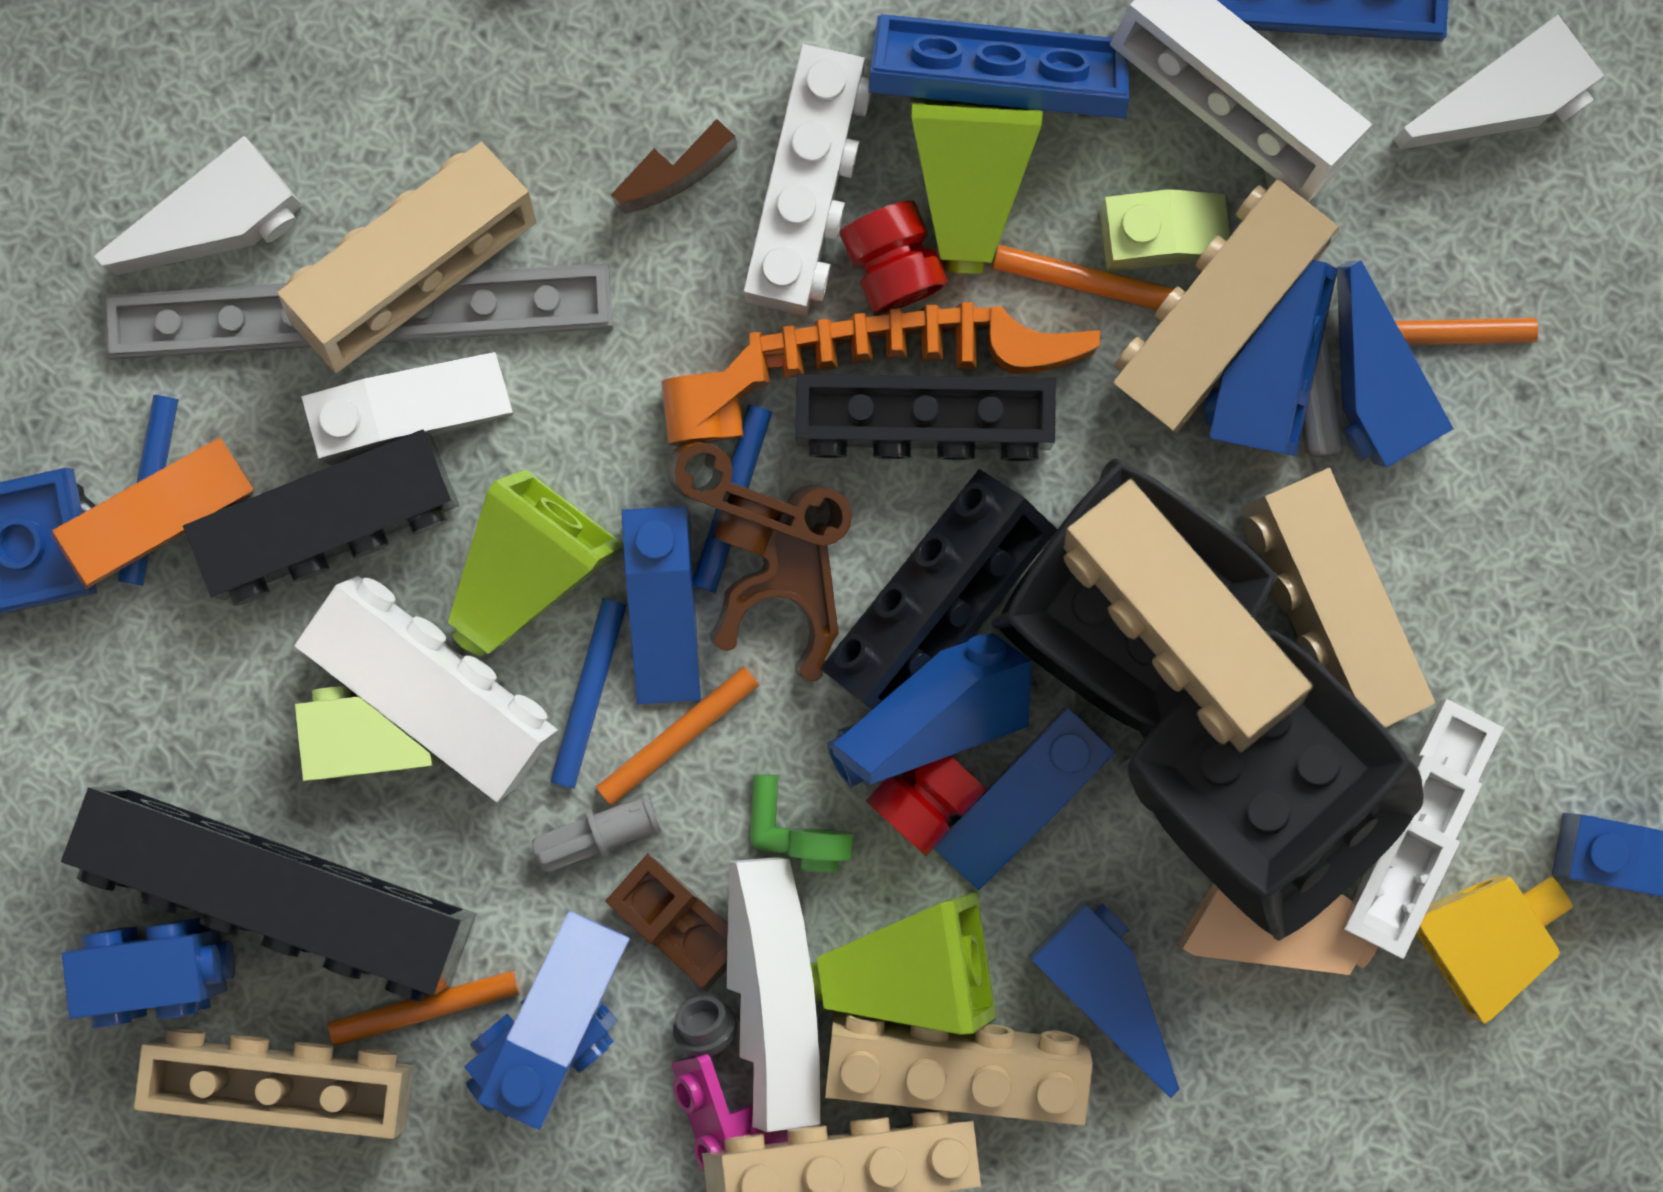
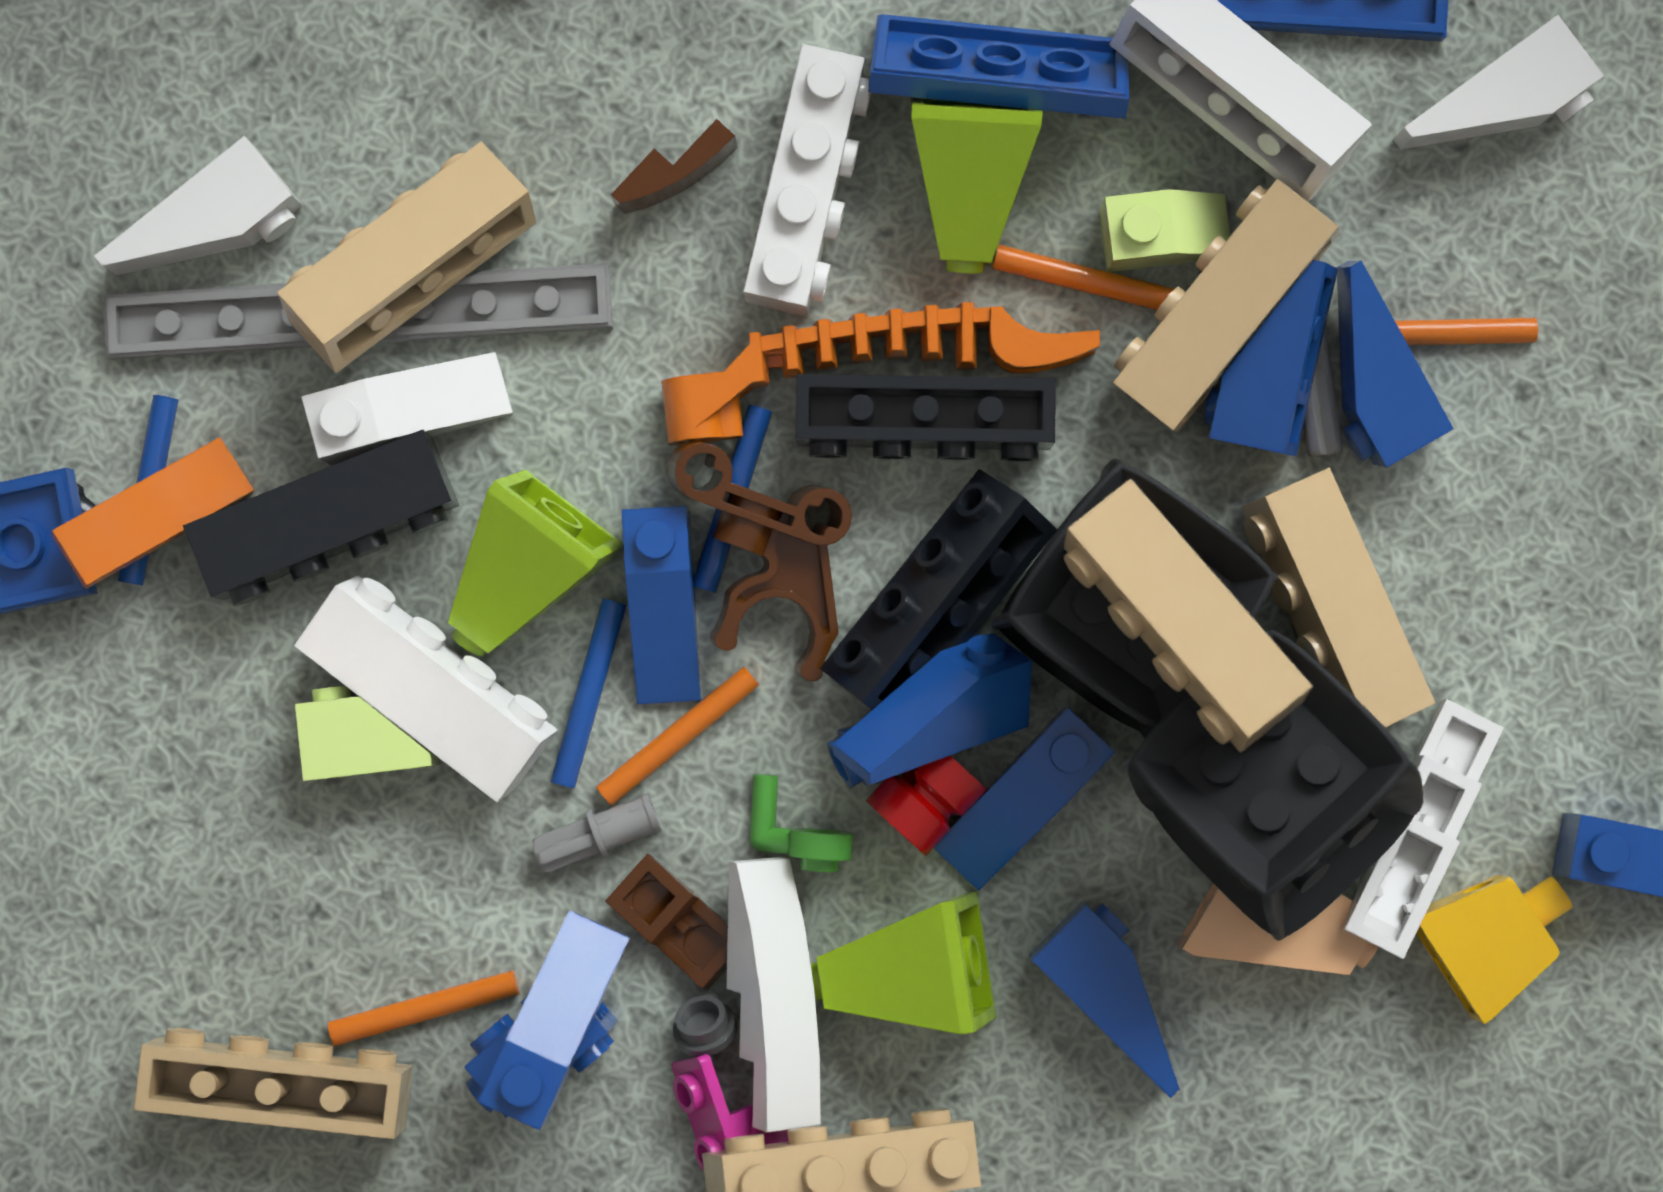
(124, 975): blue brick -> none
(267, 889): black brick -> none
(893, 257): red wheel -> none
(970, 1073): tan brick -> none

